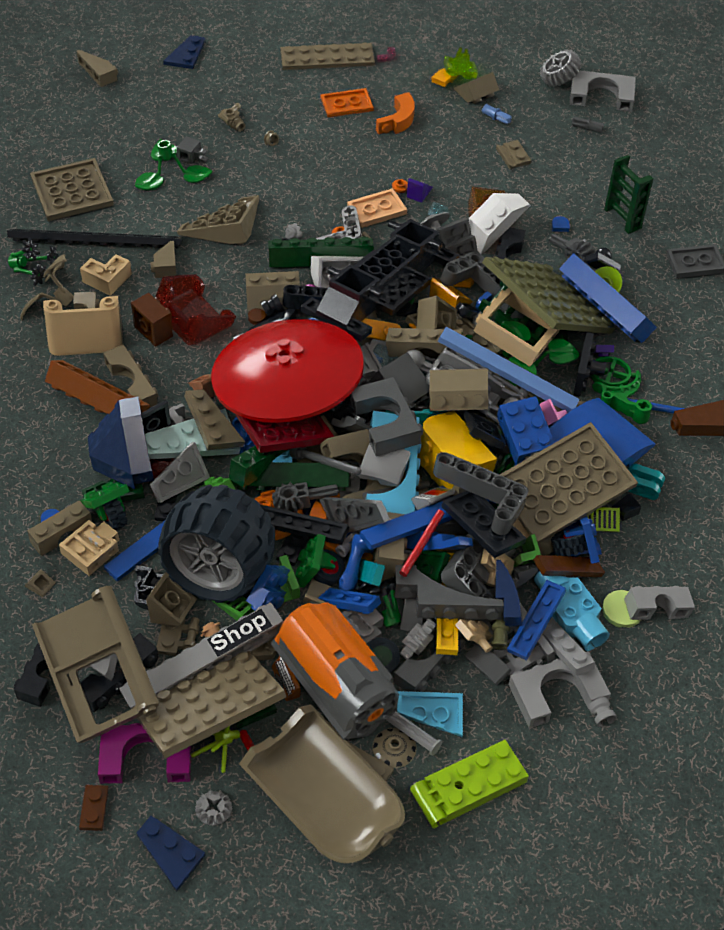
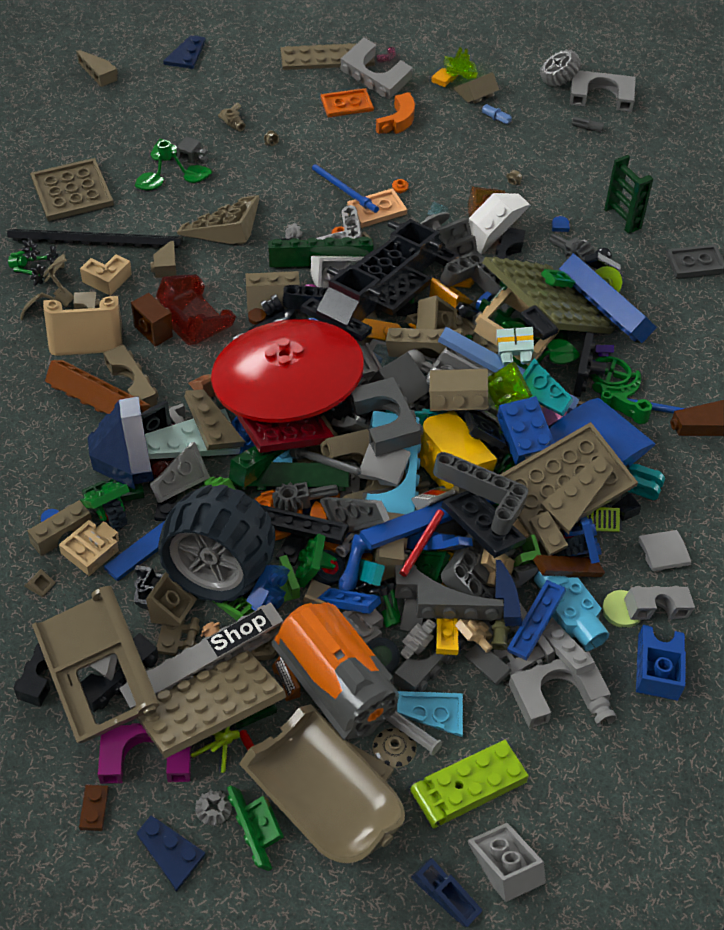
(258, 824): none -> green bracket
(364, 201): none -> blue bar
(386, 83): none -> light grey arch
(417, 190): dark purple slope -> none
(447, 892): none -> dark blue slope
(507, 348): none -> light aqua hips
(508, 385): none -> clear neon green plate
(508, 861): none -> light grey slope
(513, 154): dark tan plate -> none
(514, 177): none -> dark tan plate
(541, 324): none -> black tile
(546, 389): none -> teal wing
(548, 533): none -> dark tan plate
(557, 278): none -> green plate
(573, 498): none -> dark tan wing
(660, 665): none -> blue brick
(664, 550): none -> light grey slope

